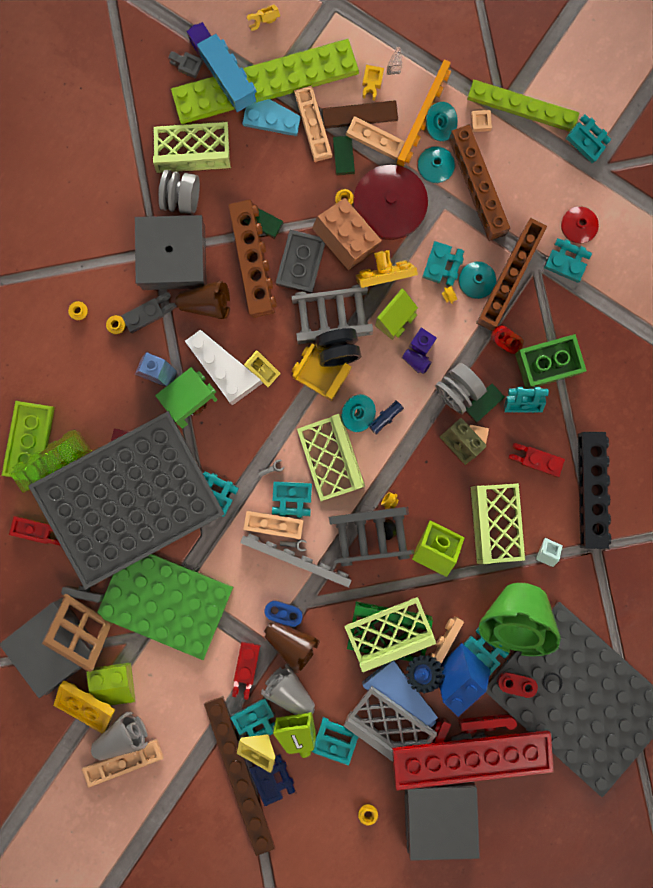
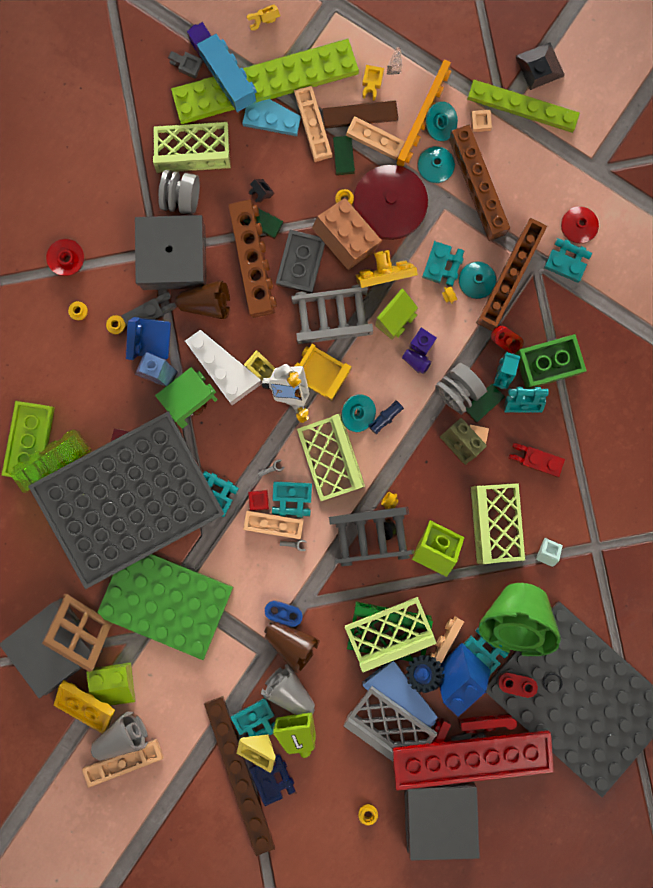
(32, 530): red hinge -> none
(59, 251): none -> red dish
(82, 593): dark grey plate -> none
(149, 337): none -> blue bracket
(246, 667): red hinge -> none
(258, 500): none -> red tile
(262, 189): none -> black tile
(290, 387): none -> torso
(304, 562): light grey plate -> none
(333, 747): teal plate -> none
(338, 347): black wheel -> none
(506, 370): none -> teal piece
(540, 66): none -> black slope
(585, 142): teal plate -> none
(587, 499): black brick -> none

